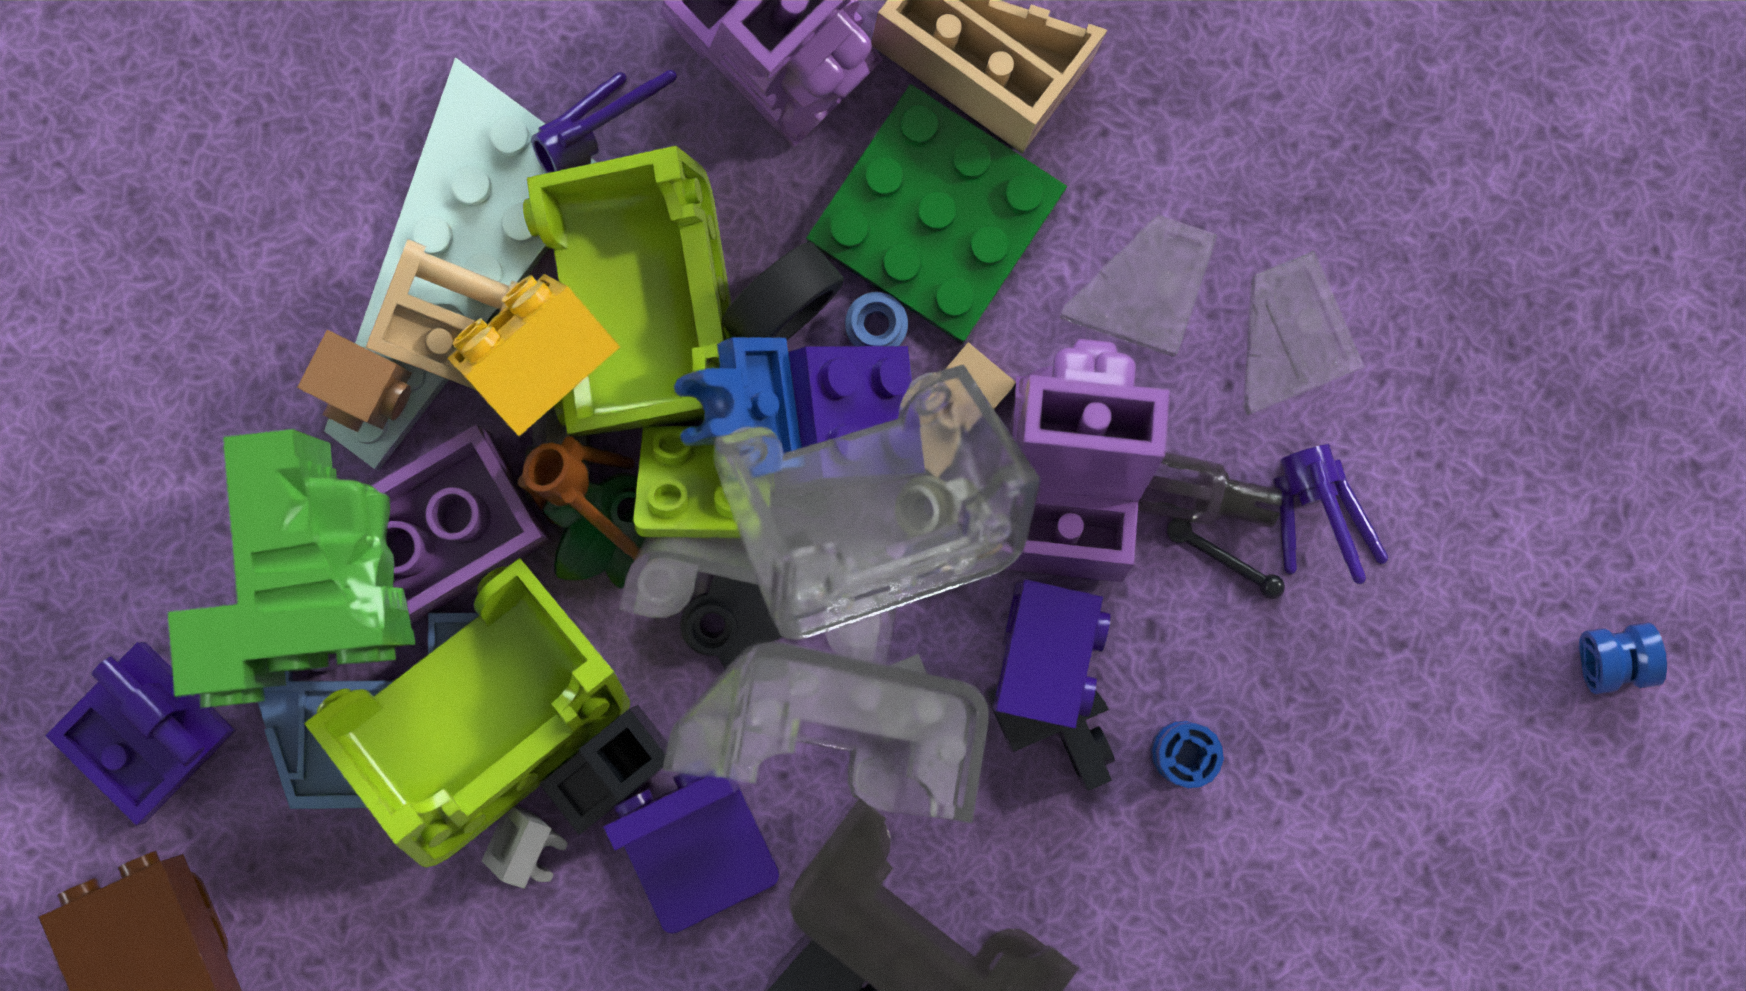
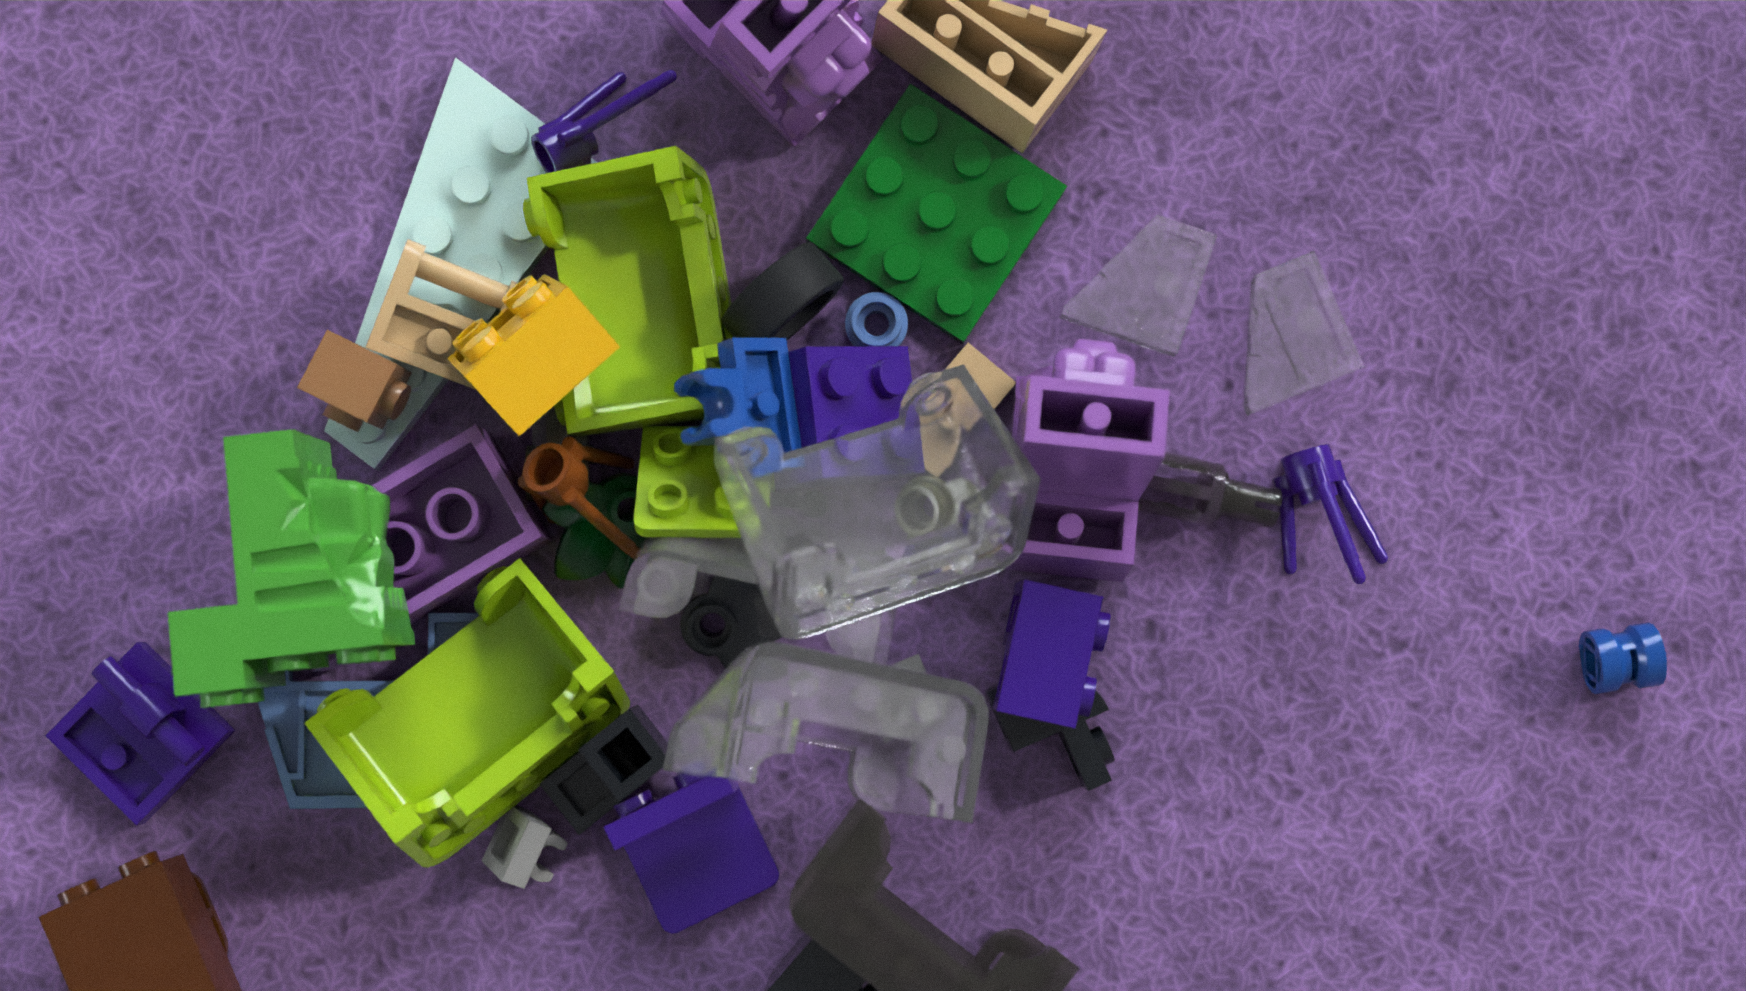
(1175, 753): blue wheel -> none
(1270, 585): black hinge -> none

